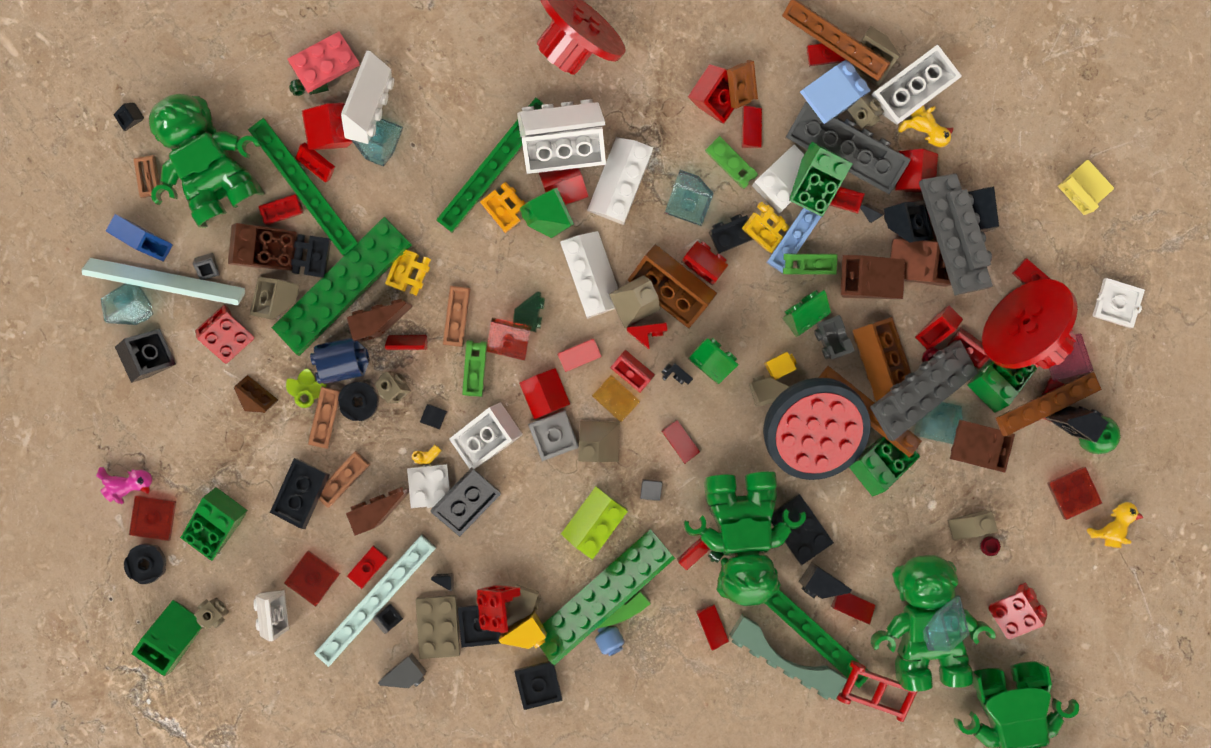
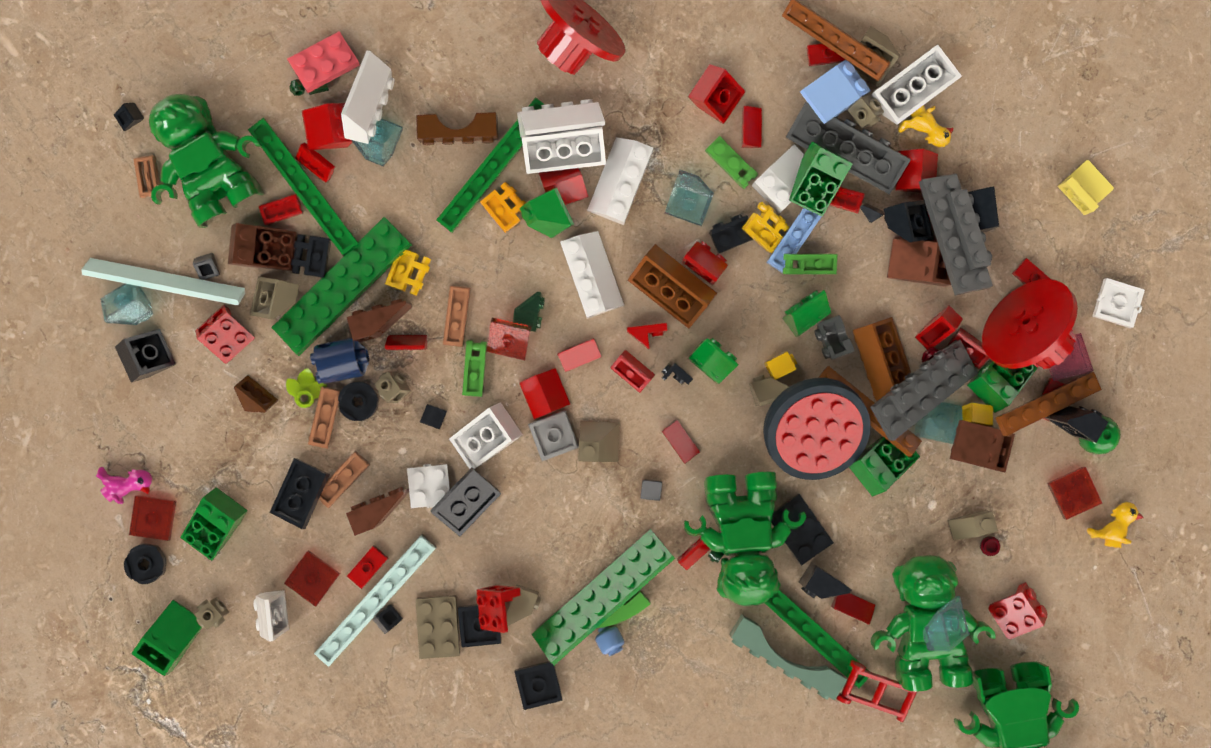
(138, 238): blue slope -> none
(404, 674): dark grey slope -> none
(426, 457): yellow arm -> none
(445, 580): black slope -> none
(482, 128): none -> reddish brown arch
(525, 633): yellow slope -> none
(594, 522): lime slope -> none
(616, 398): clear yellow plate -> none
(635, 301): dark tan slope -> none
(712, 627): red slope -> none
(742, 84): dark orange plate -> none
(872, 277): copper slope -> none
(978, 414): none -> yellow panel

